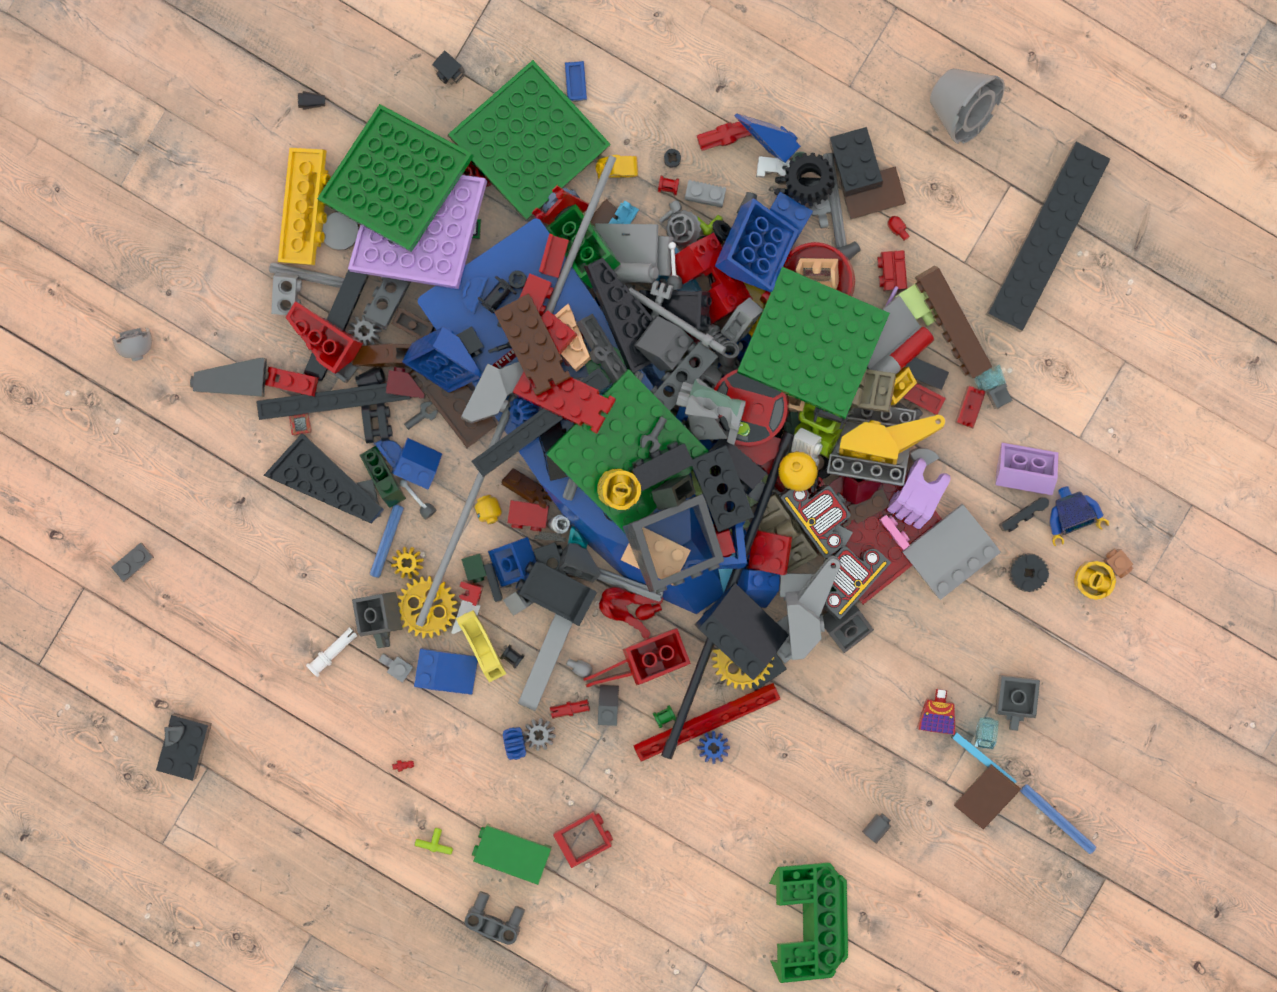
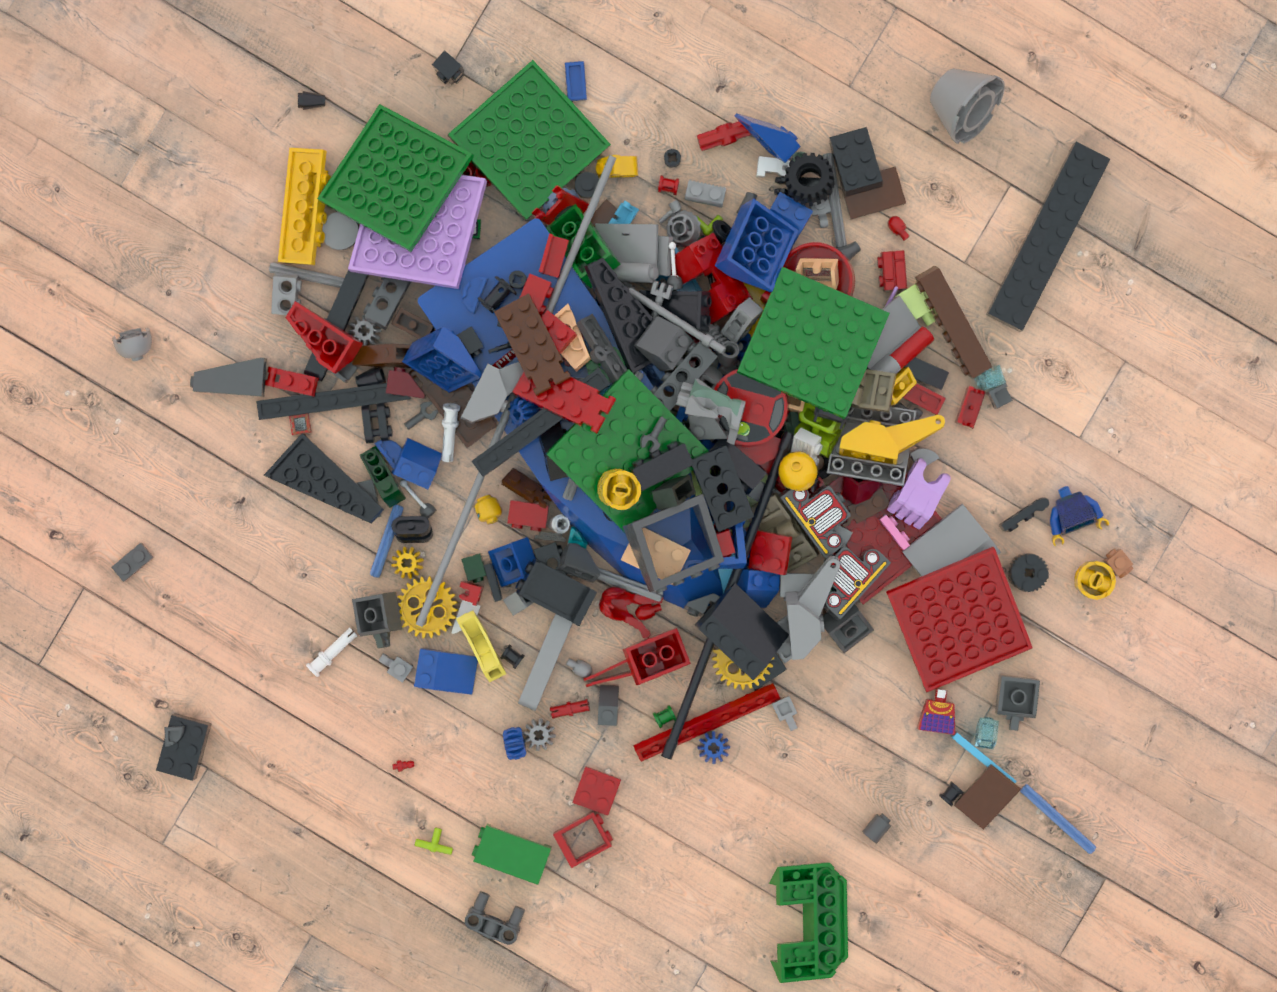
(412, 529): none -> black brick
(450, 424): none -> white pin
(586, 184): none -> black piece
(596, 790): none -> red plate
(698, 606): none -> dark grey slope
(785, 710): none -> light grey plate
(951, 793): none -> black bush
(959, 619): none -> red plate
(1027, 469): lavender slope -> none

